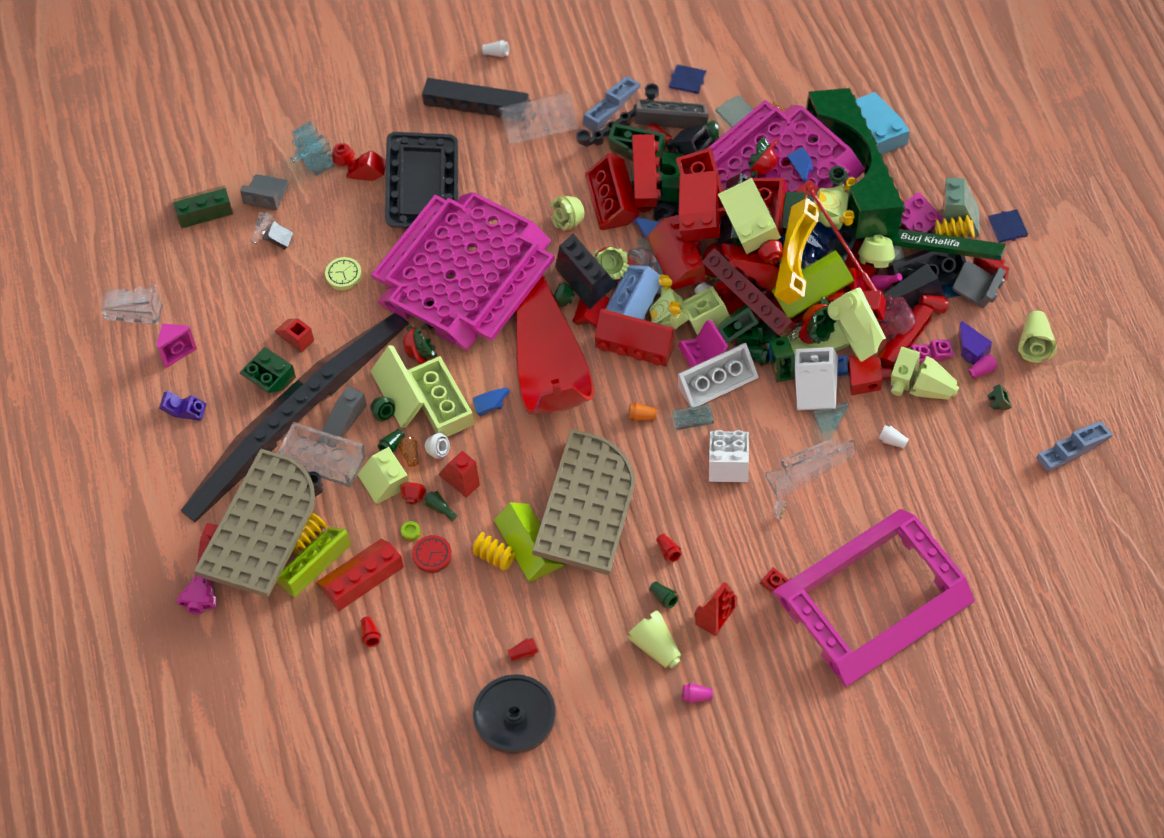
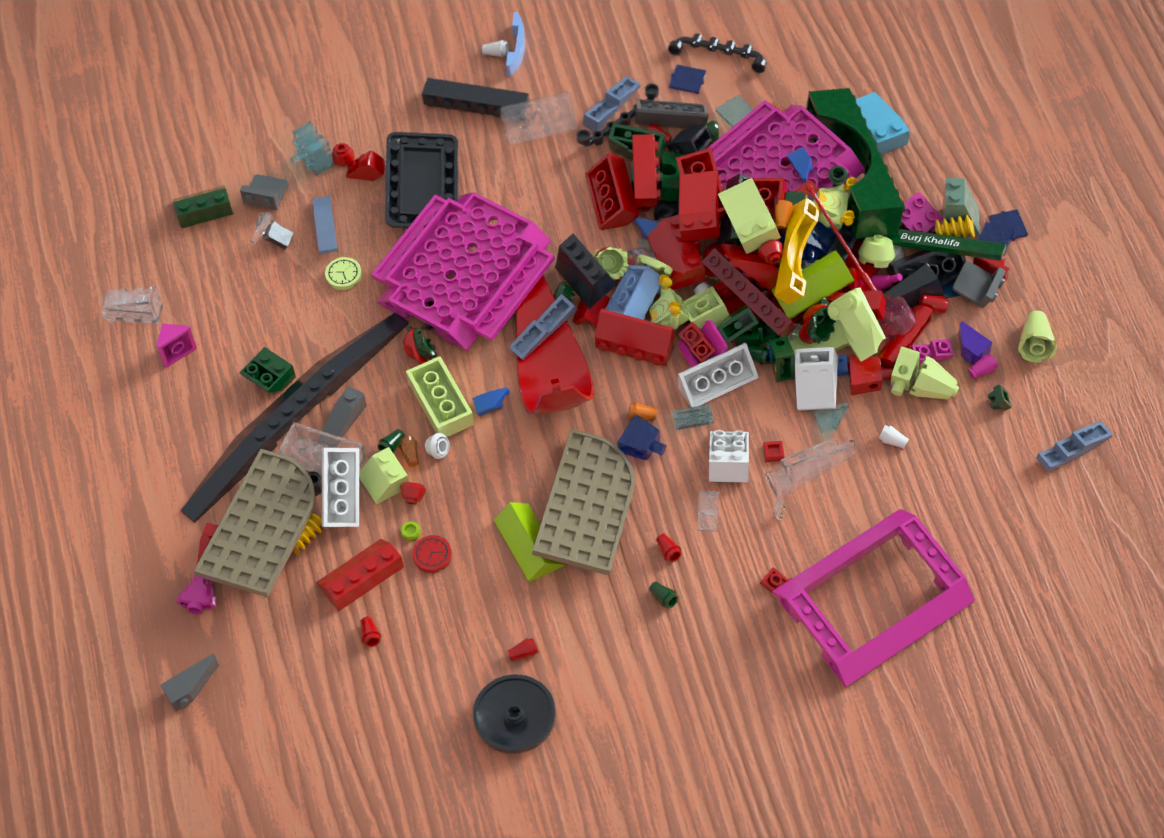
(184, 408): dark purple slope -> none
(186, 685): none -> dark grey slope
(296, 333): red slope -> none
(313, 560): lime slope -> none
(325, 225): none -> sand blue slope
(340, 487): none -> white slope
(382, 408): dark green cone -> none
(398, 385): yellowish green tile -> none
(437, 503): dark green cone -> none
(461, 474): red slope -> none
(493, 553): yellow piece -> none
(515, 58): none -> light blue slope
(543, 327): none -> sand blue slope
(567, 212): yellowish green cone -> none
(641, 439): none -> clear blue torso
(656, 265): none -> yellowish green tile
(656, 641): yellowish green cone -> none
(696, 693): dark pink cone -> none
(697, 341): none -> red slope
(708, 511): none -> clear slope
(716, 609): red wedge -> none
(759, 64): none -> black bar
(764, 159): red hair -> none
(773, 451): none -> red tile
(783, 212): none -> orange cone
(997, 233): none -> clear blue piece

